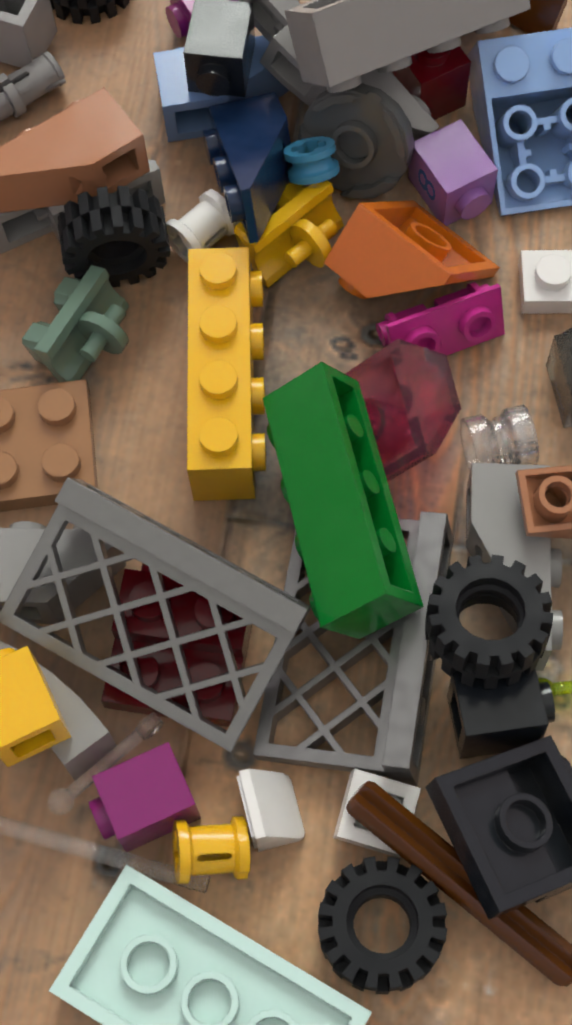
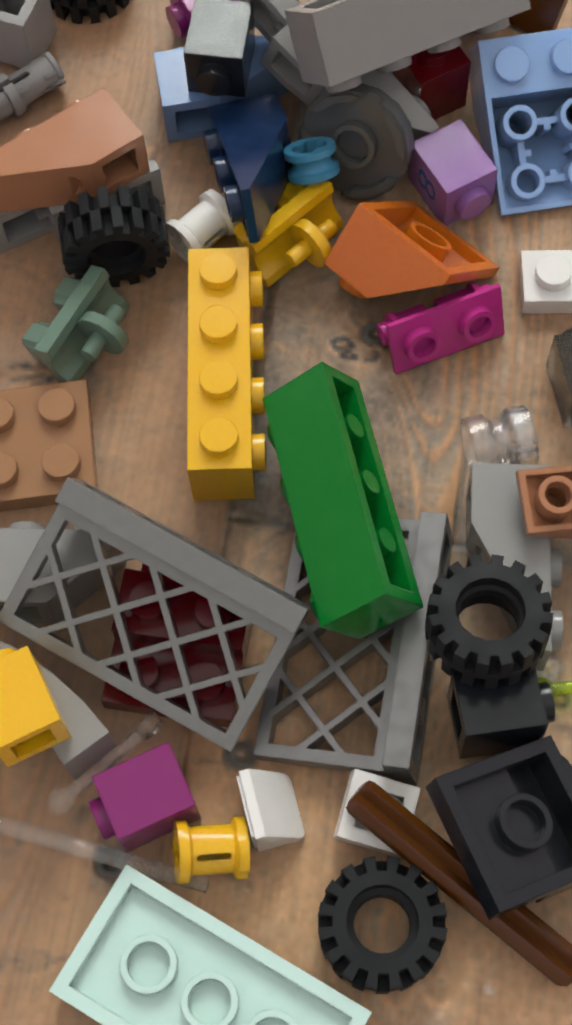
(407, 402): clear pink slope -> none

